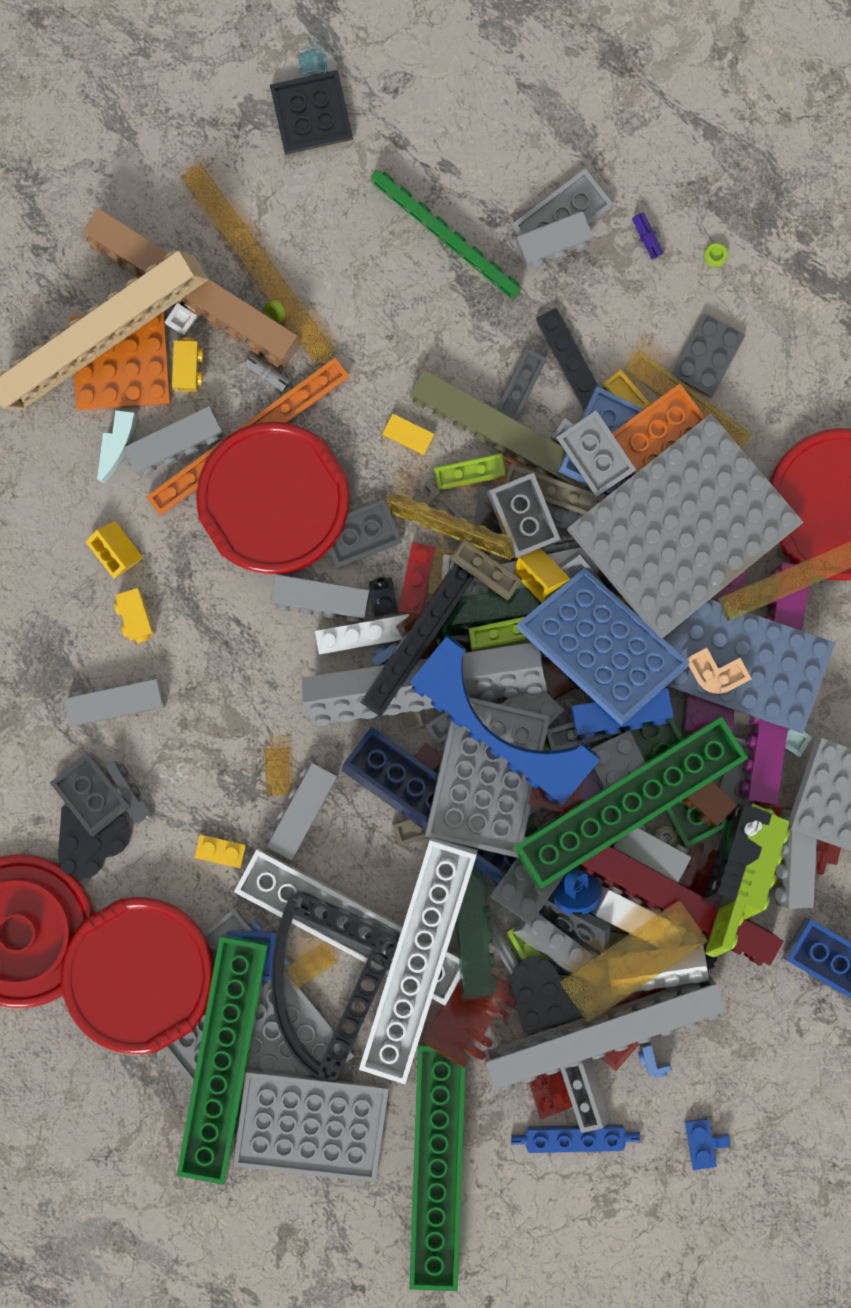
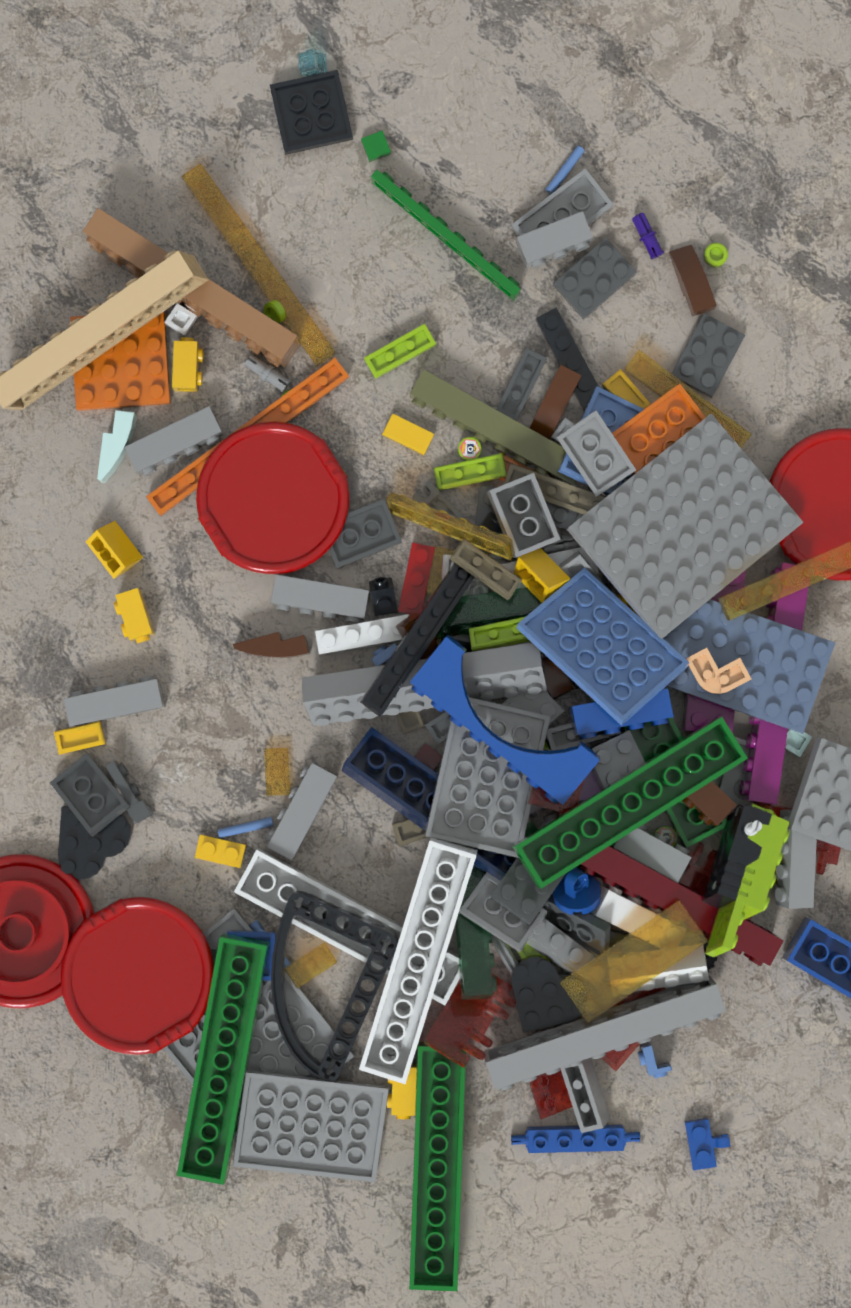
(79, 737): none -> yellow tile
(245, 827): none -> medium blue piece
(274, 647): none -> reddish brown slope
(375, 146): none -> green tile
(400, 351): none -> lime plate
(403, 1096): none -> yellow brick
(469, 448): none -> tile
(496, 918): none -> light grey plate
(555, 401): none -> reddish brown slope
(564, 170): none -> medium blue piece
(594, 278): none -> dark grey plate
(692, 280): none -> reddish brown slope

